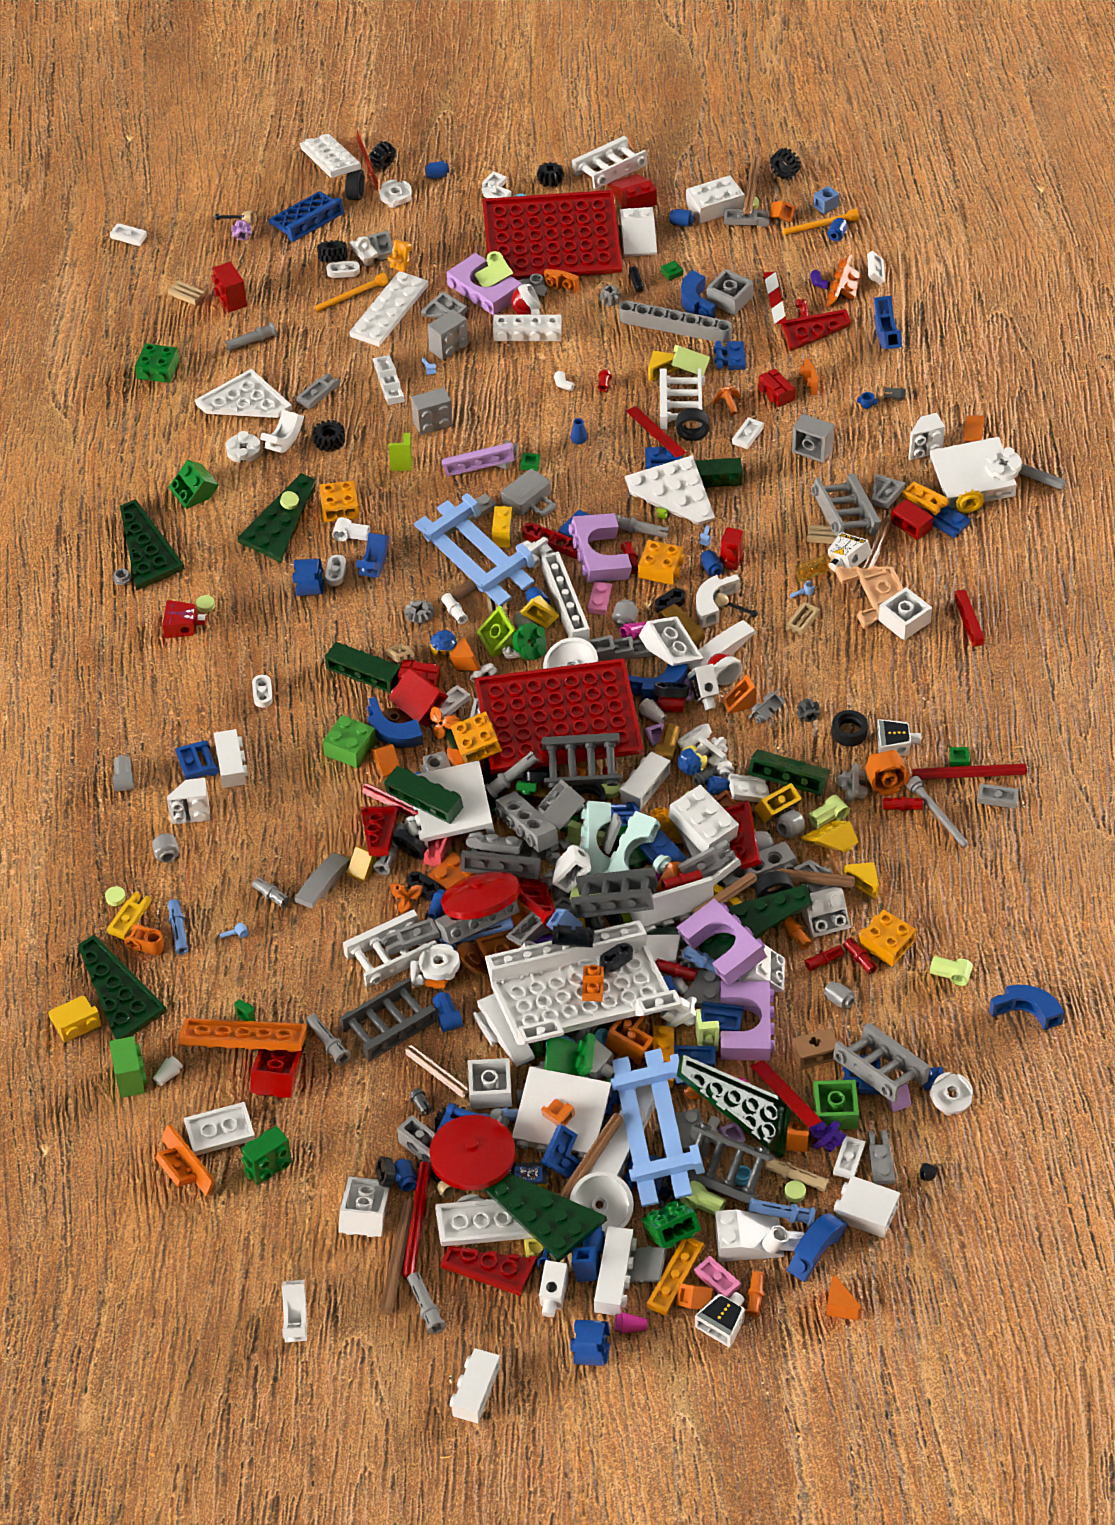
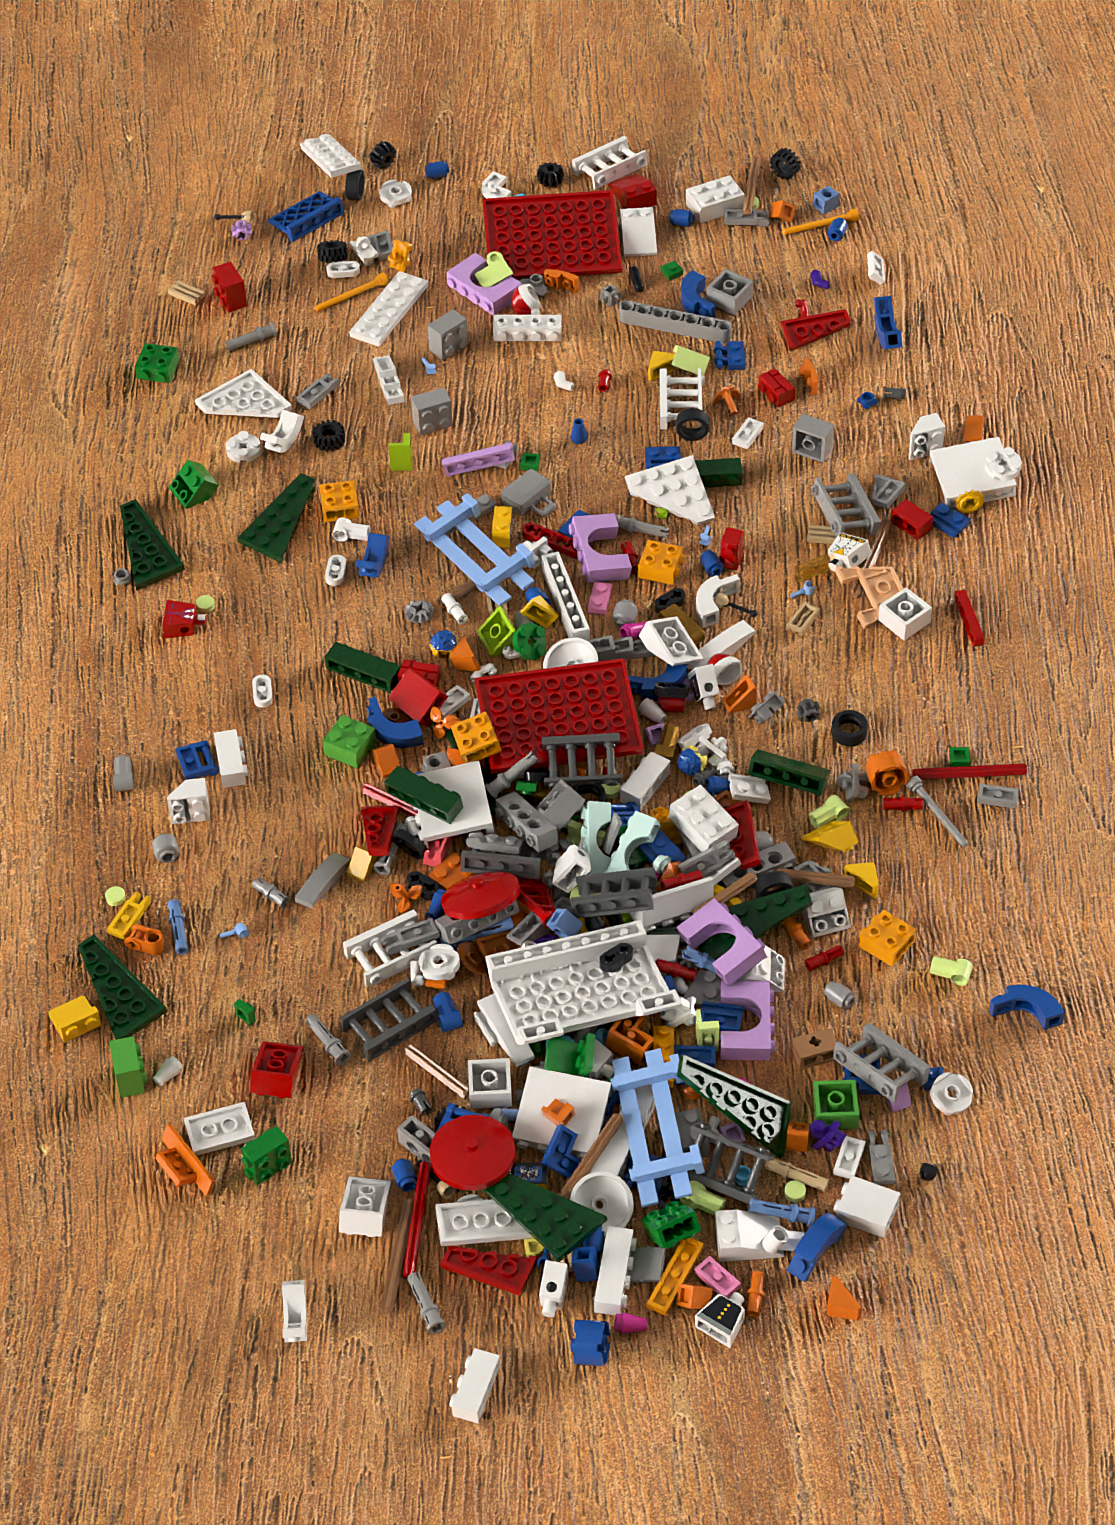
(128, 234): white plate -> none
(242, 1034): orange plate -> none
(289, 500): yellowish green tile -> none
(308, 577): blue brick -> none
(367, 160): red sticker -> none
(385, 1172): black beam -> none
(395, 652): tan tile -> none
(441, 305): light grey wing -> none
(579, 937): black hinge -> none
(593, 983): orange slope -> none
(656, 431): red sticker -> none
(775, 297): sticker -> none
(778, 803): yellow brick -> none
(790, 824): light grey head -> none
(796, 1104): red sticker -> none
(845, 281): orange bracket -> none
(860, 955): red pin -> none
(896, 736): torso -> none
(925, 498): light orange plate -> none
(1042, 476): light grey axle -> none

